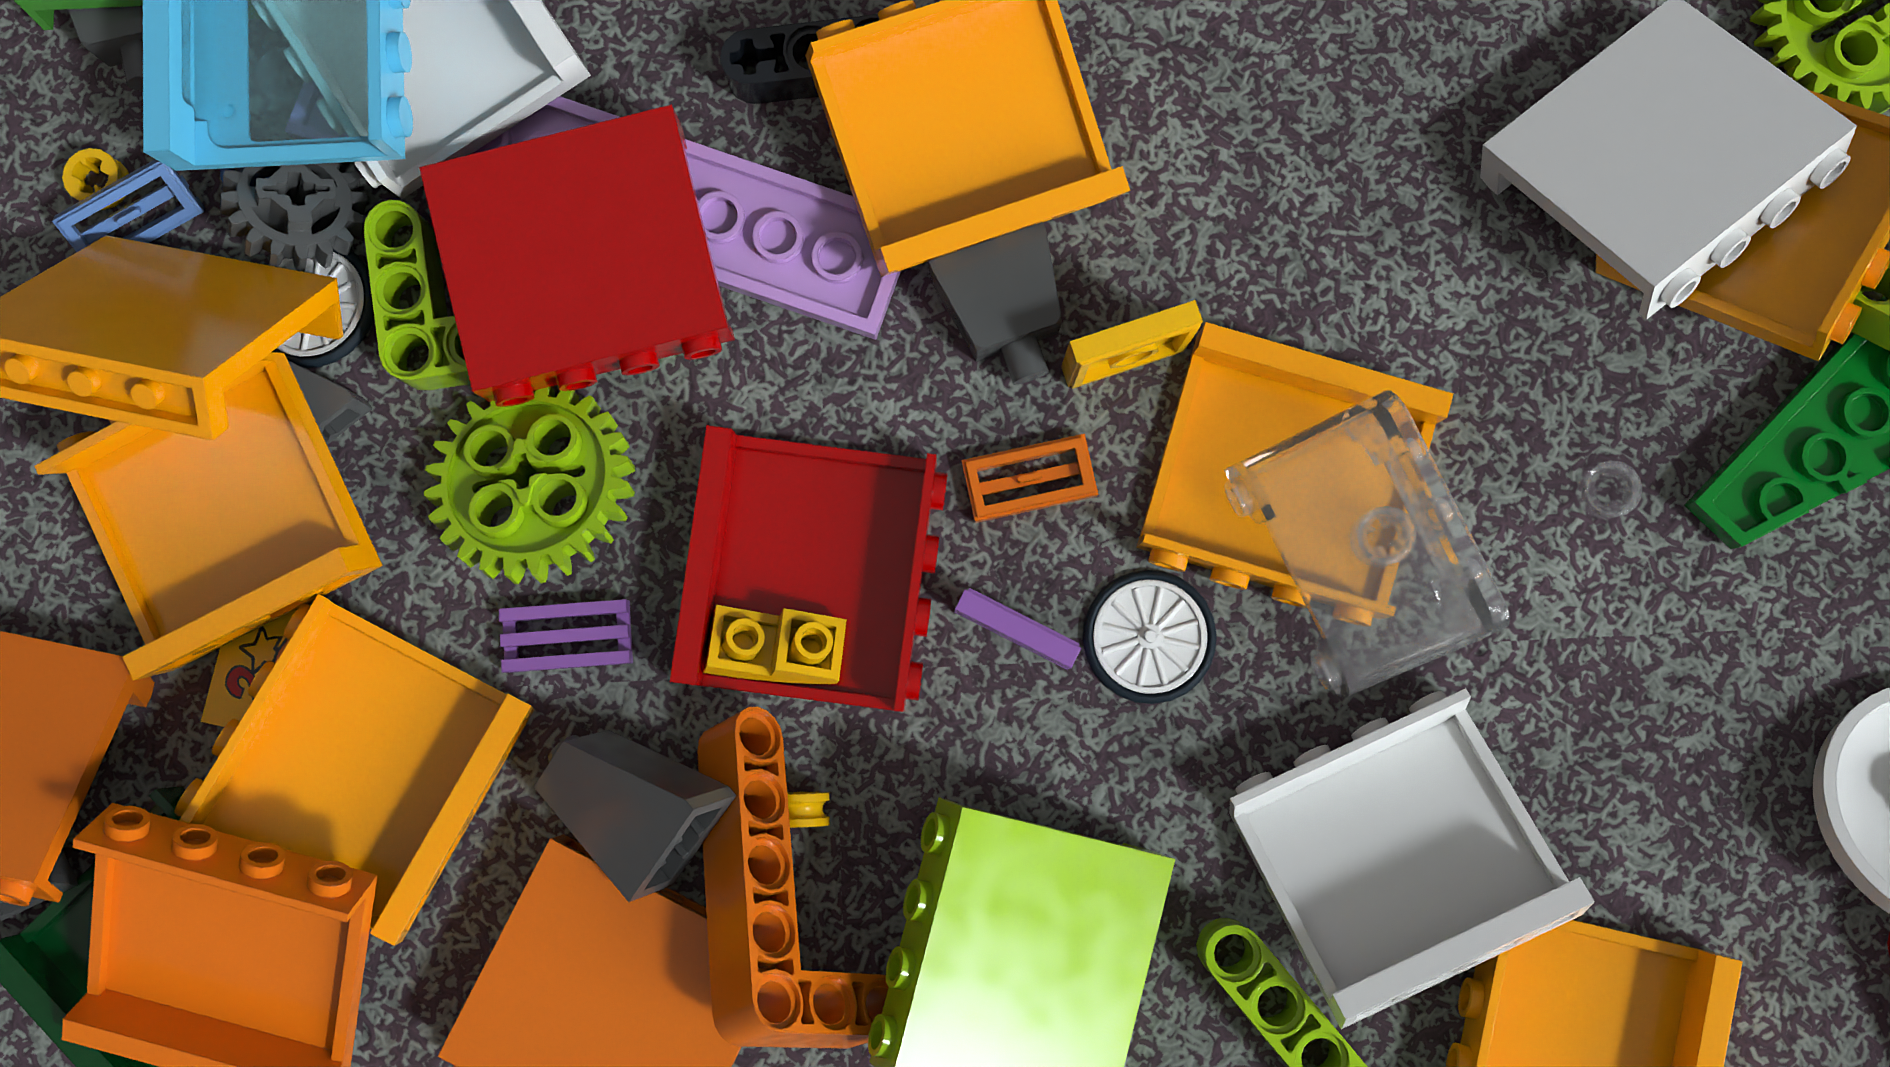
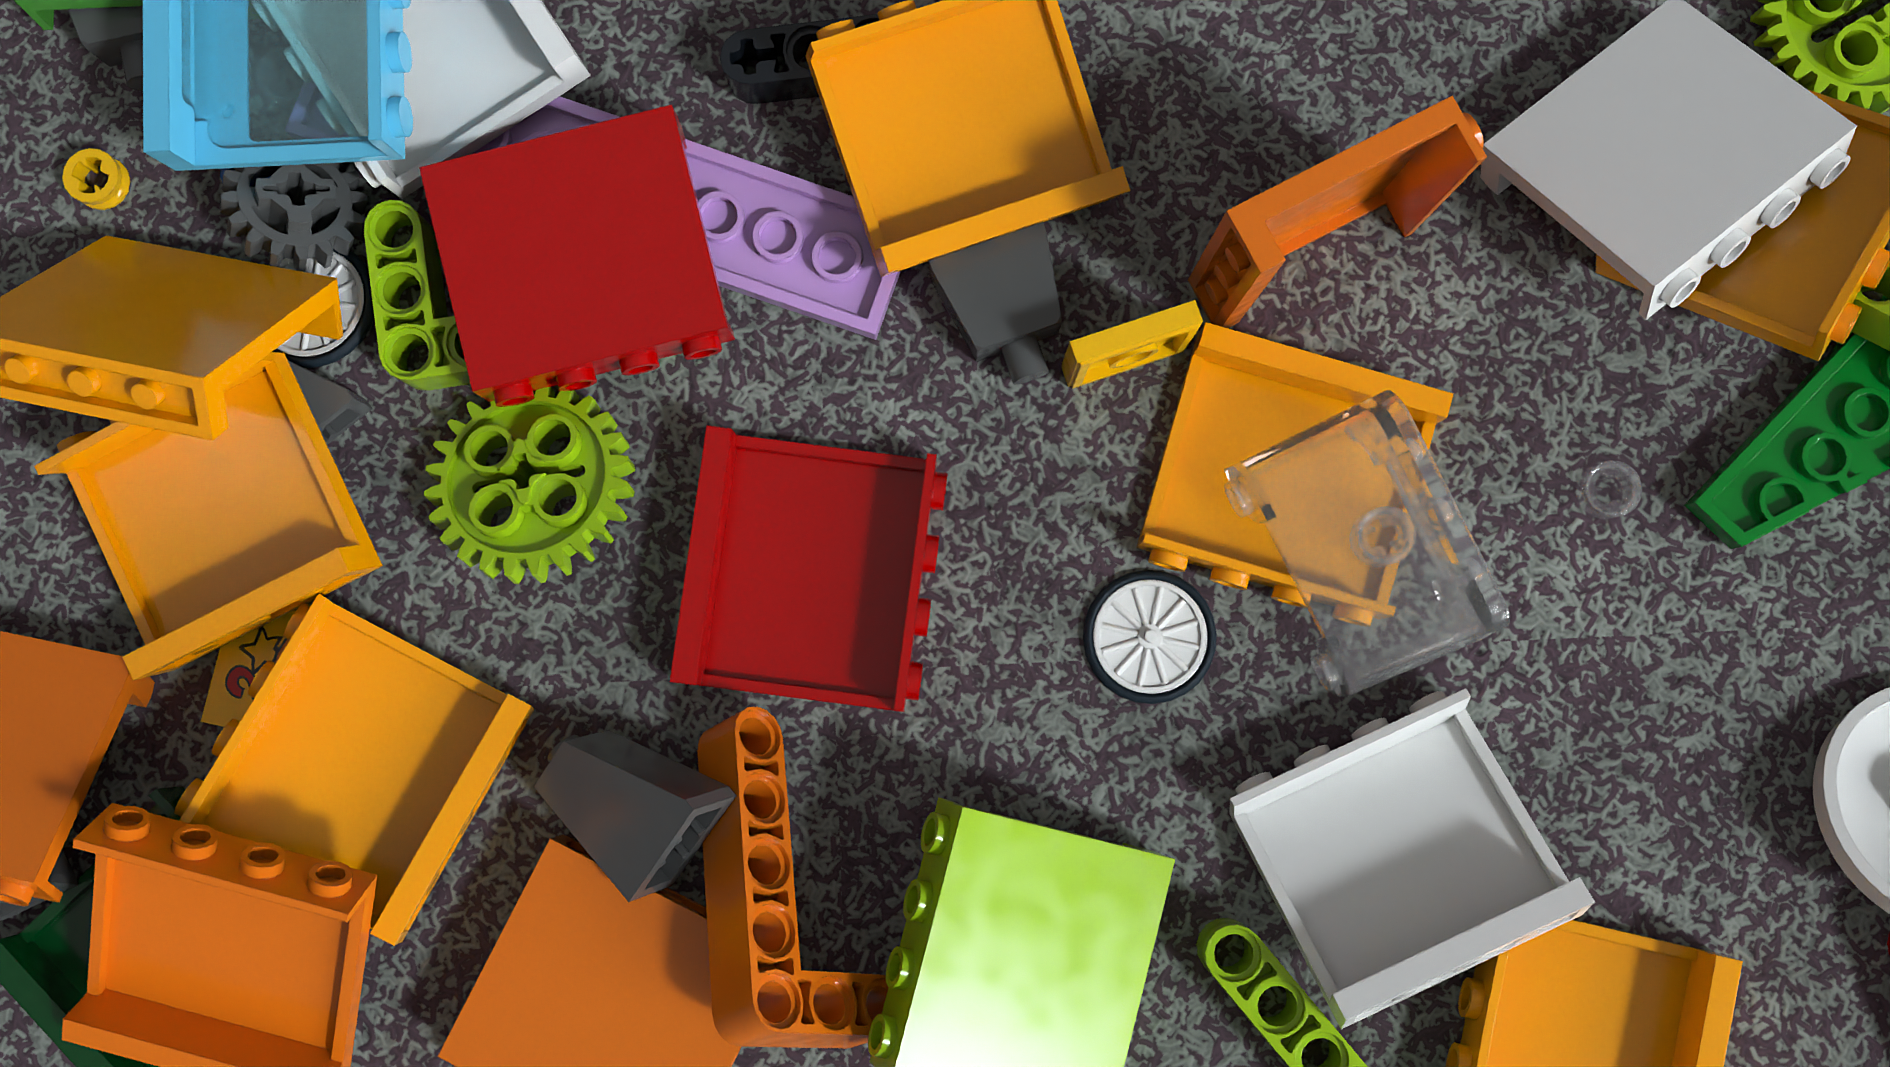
(174, 186): medium blue tile -> none
(511, 639): medium lavender tile -> none
(774, 647): yellow slope -> none
(807, 809): yellow bush -> none
(1018, 628): medium lavender tile -> none
(1082, 467): orange tile -> none
(1405, 167): none -> orange panel

